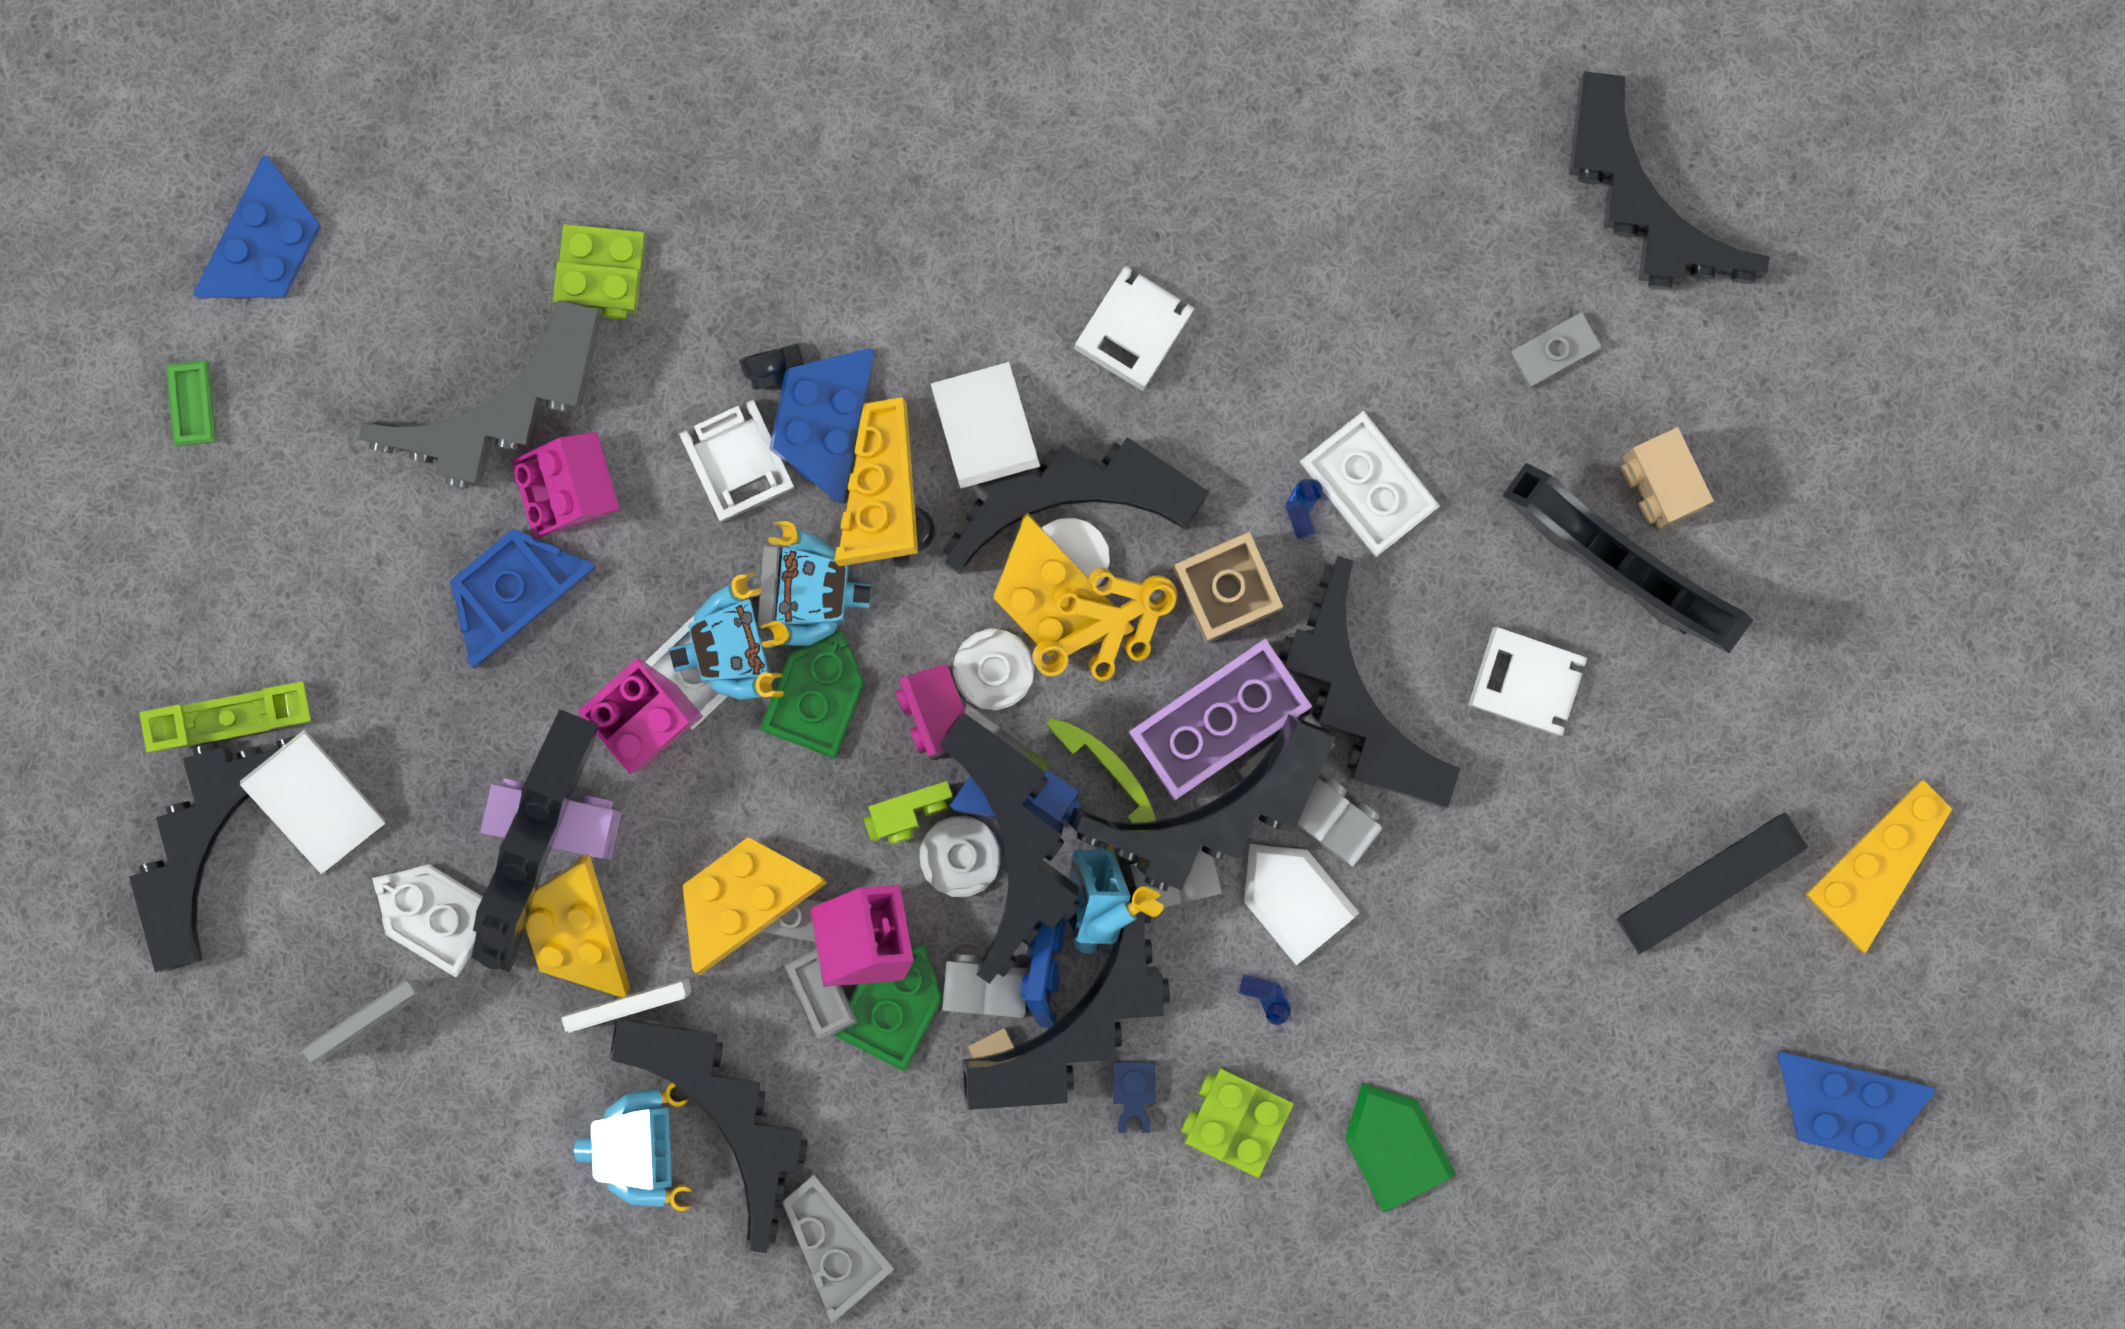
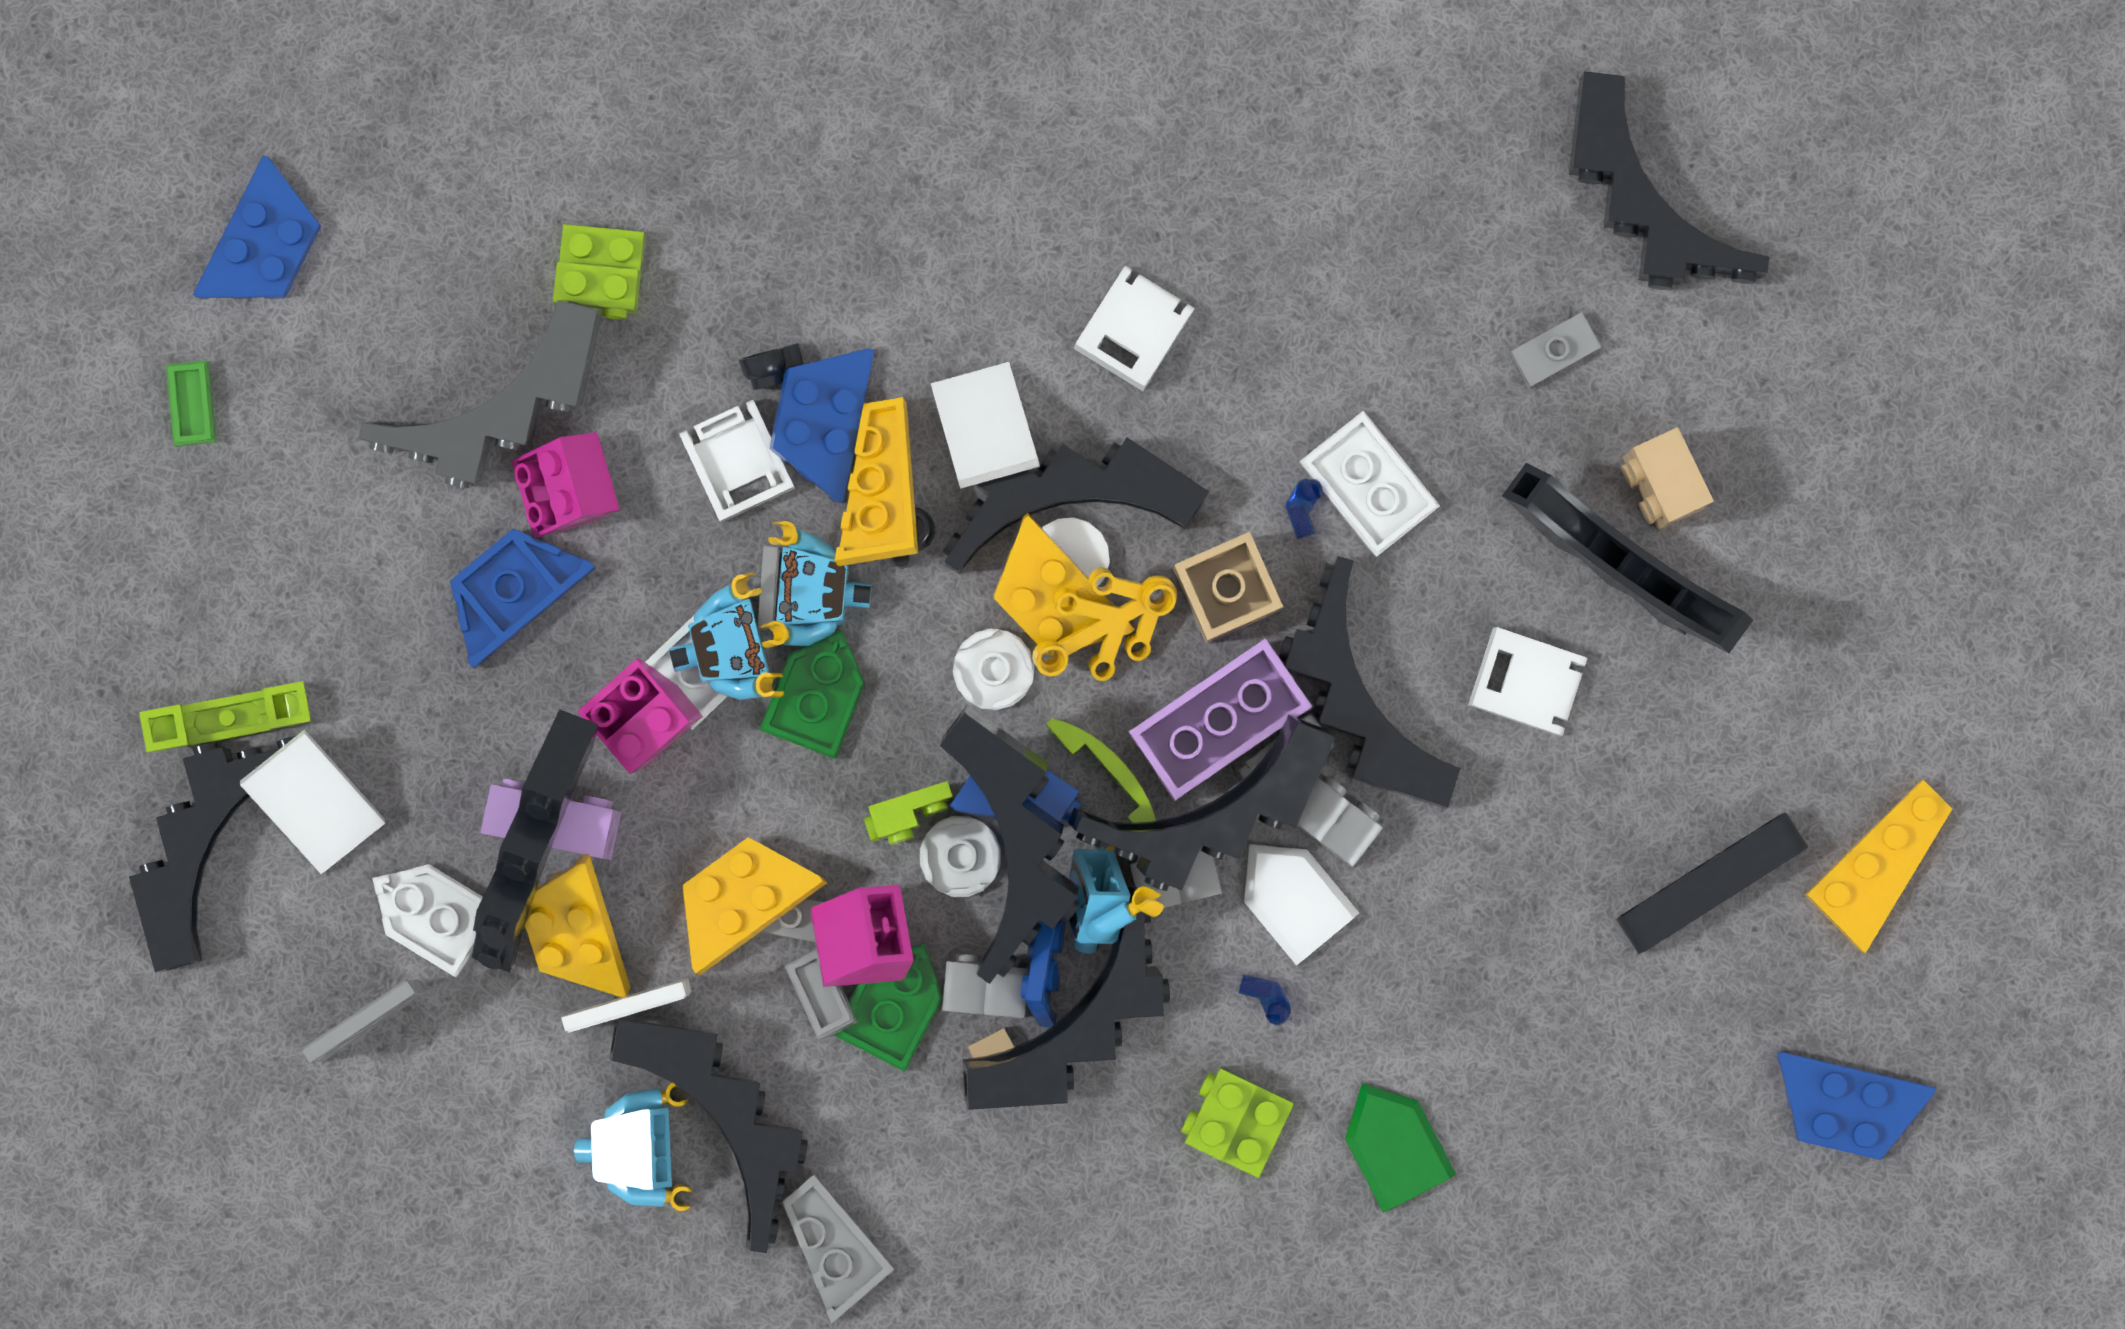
(934, 705): dark pink slope -> none
(1133, 1087): dark blue plate -> none

